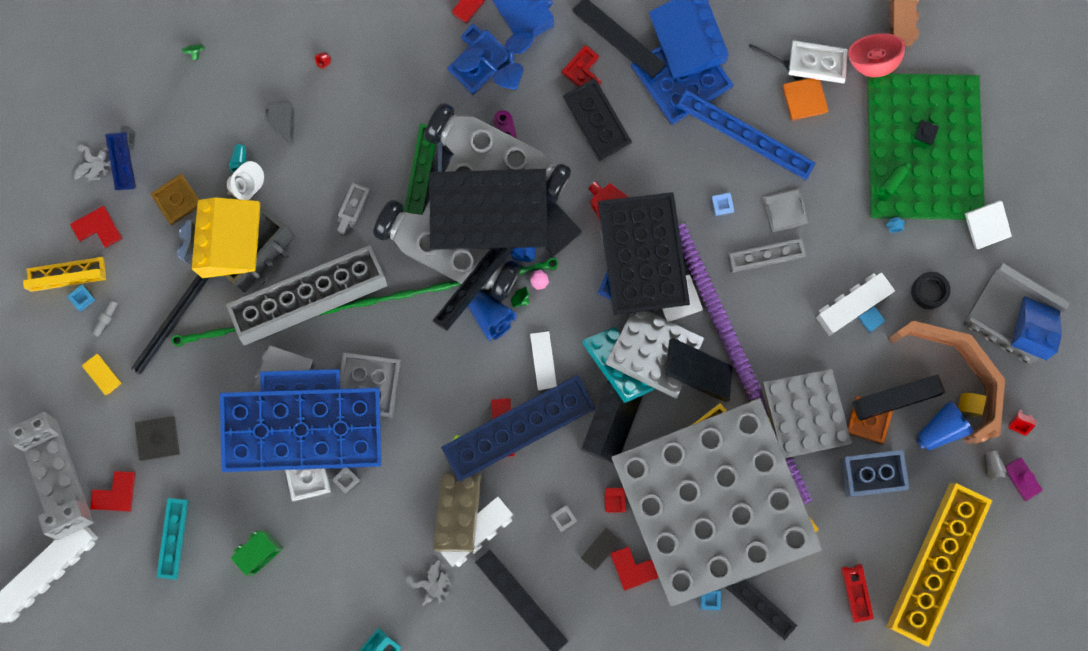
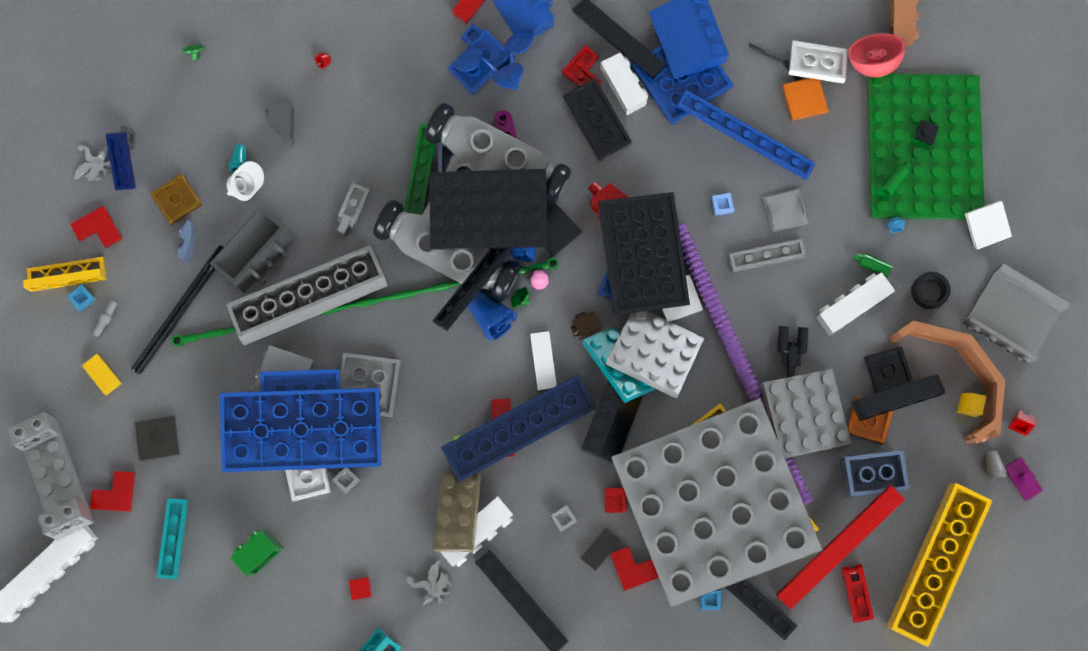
(225, 237): yellow slope -> none
(360, 588): none -> red tile
(585, 325): none -> dark brown brick
(624, 83): none -> white brick
(699, 370): black tile -> none
(792, 351): none -> black plant
(840, 547): none -> red tile
(871, 319): dark azure tile -> none
(873, 263): none -> green cylinder
(888, 369): none -> black tile
(944, 428): blue cone -> none
(1037, 329): blue slope -> none

